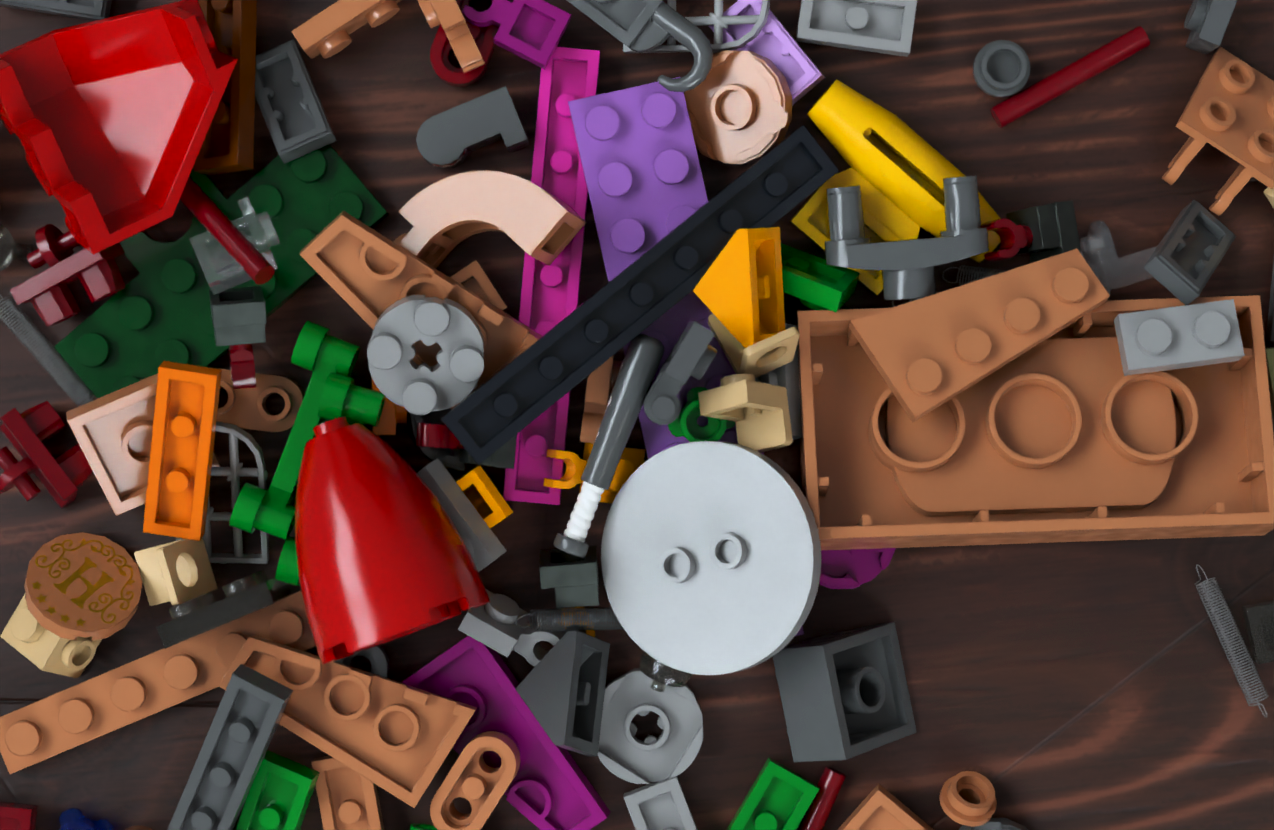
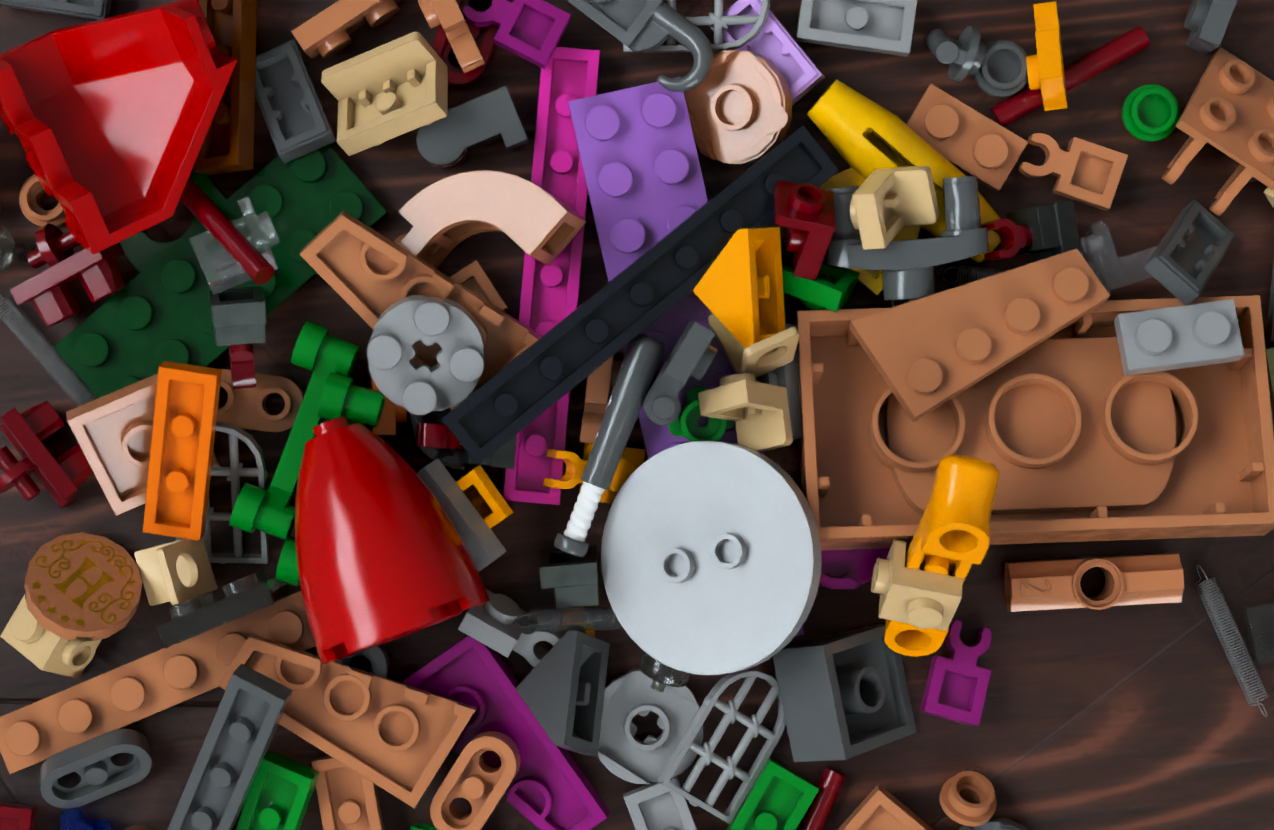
(31, 205): none -> nougat plate
(95, 768): none -> dark grey plate
(387, 92): none -> tan bracket
(730, 764): none -> light grey window
(809, 224): none -> dark red bracket
(893, 200): none -> tan bracket
(913, 594): none -> tan bracket
(948, 538): none -> light orange plate
(955, 684): none -> magenta plate
(962, 54): none -> dark grey plate
(967, 137): none -> nougat plate
(1047, 67): none -> light orange plate
(1083, 171): none -> nougat plate
(1128, 581): none -> nougat piece
(1150, 113): none -> green plate

